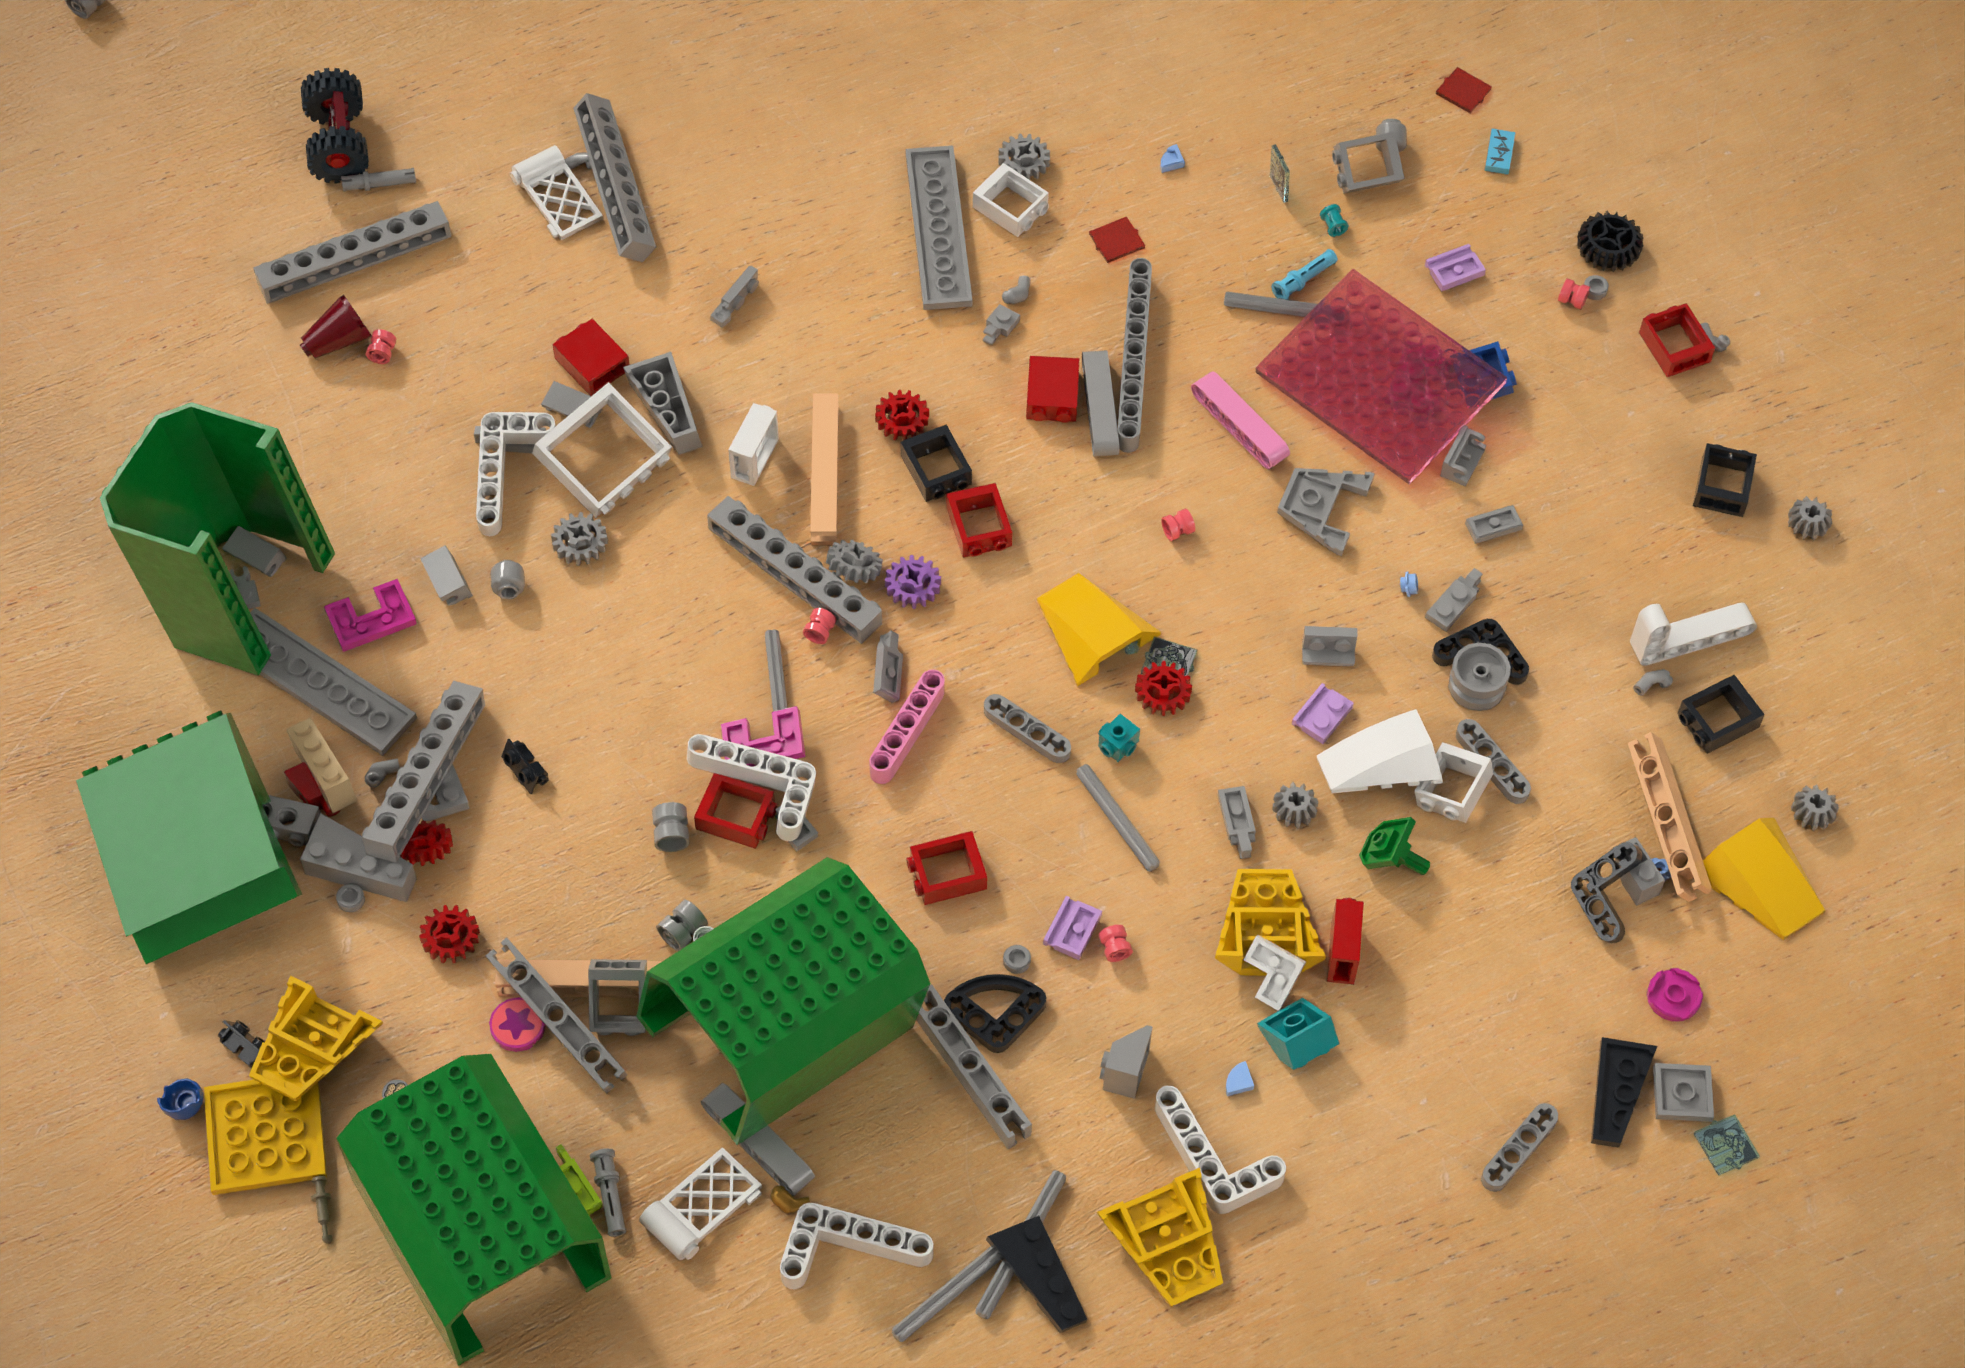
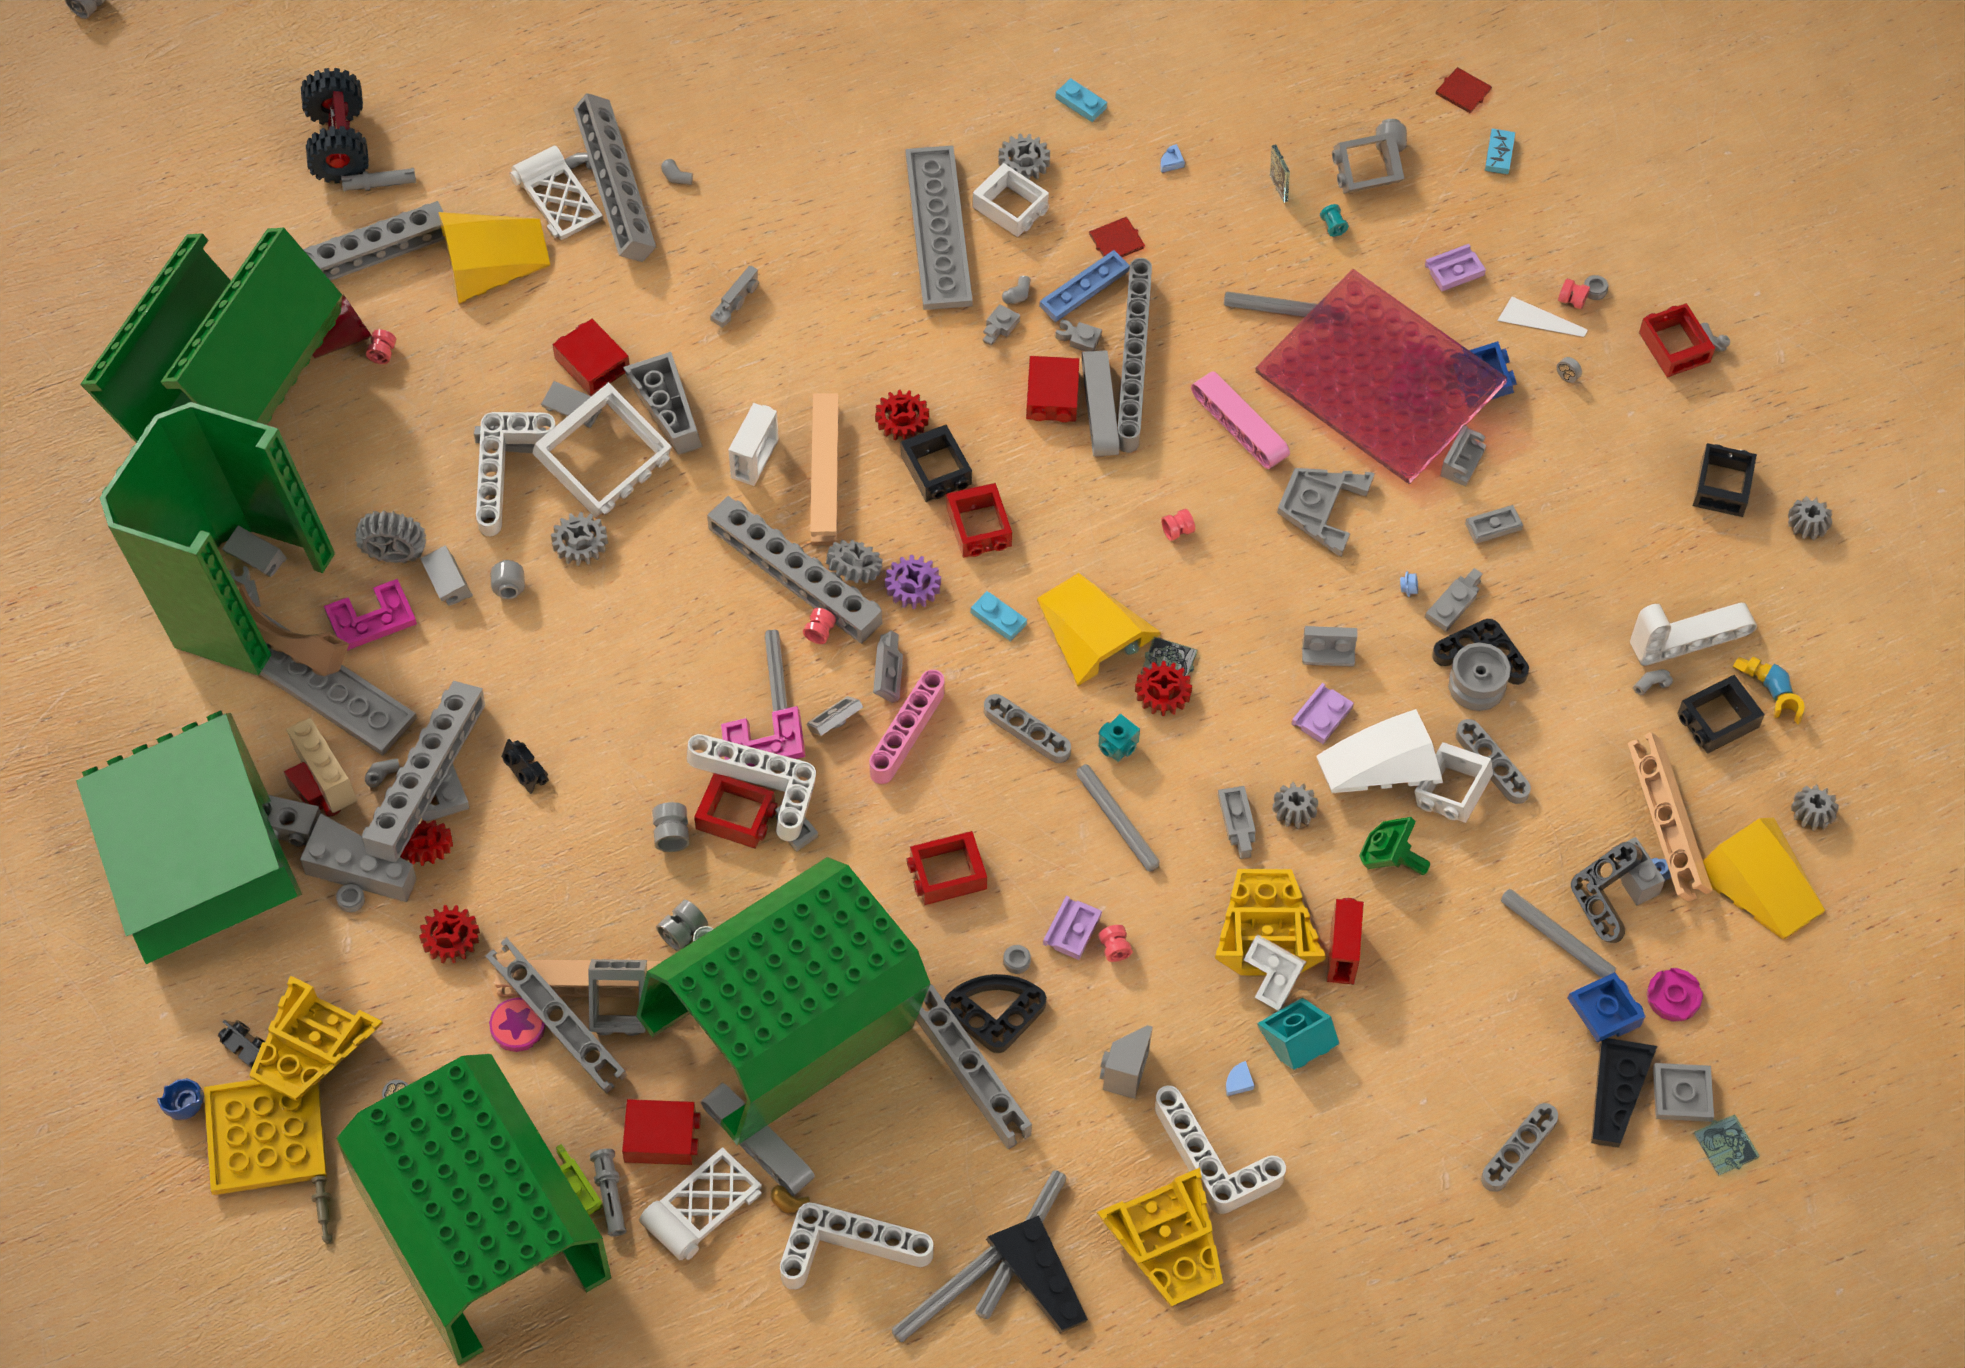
(217, 337): none -> green panel
(318, 651): none -> medium nougat arch
(390, 537): none -> light grey gear
(491, 250): none -> yellow wedge
(660, 1132): none -> red brick
(673, 173): none -> light grey arm
(834, 716): none -> light grey plate
(998, 616): none -> medium azure plate
(1081, 100): none -> medium azure plate
(1081, 337): none -> light grey plate
(1084, 286): none -> medium blue plate
(1296, 280): medium azure pin -> none
(1525, 314): none -> white sticker
(1557, 934): none -> light grey axle
(1569, 369): none -> light grey tile
(1607, 247): black gear -> none
(1607, 1007): none -> blue plate
(1777, 682): none -> yellow piece

